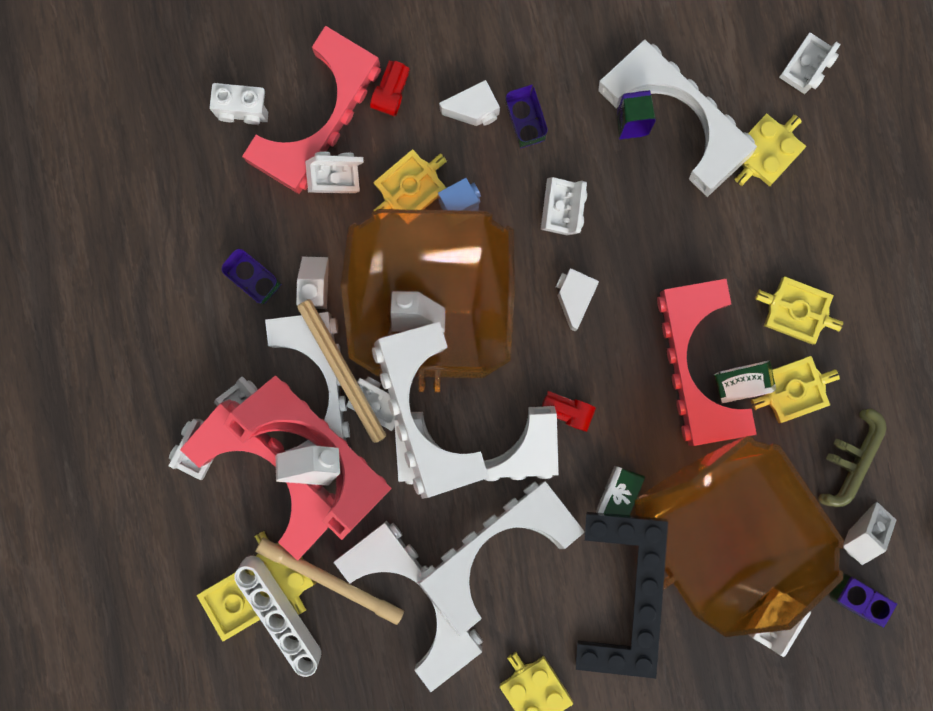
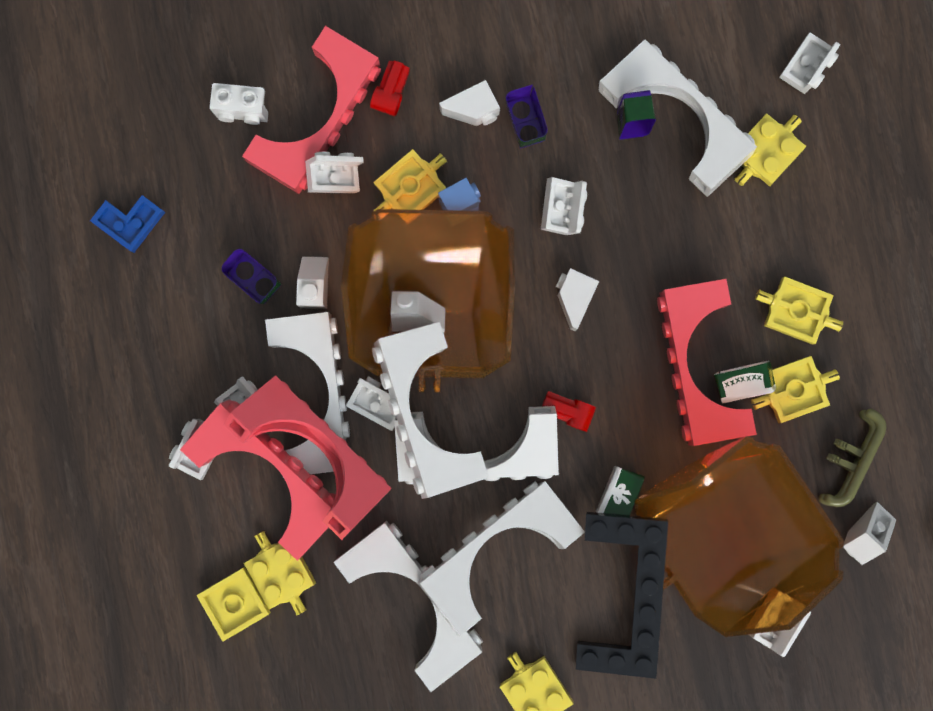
(128, 229): none -> blue plate
(278, 628): white beam -> none
(280, 555): tan piece -> none
(308, 465): white slope -> none
(341, 371): tan axle -> none
(839, 596): dark purple piece -> none

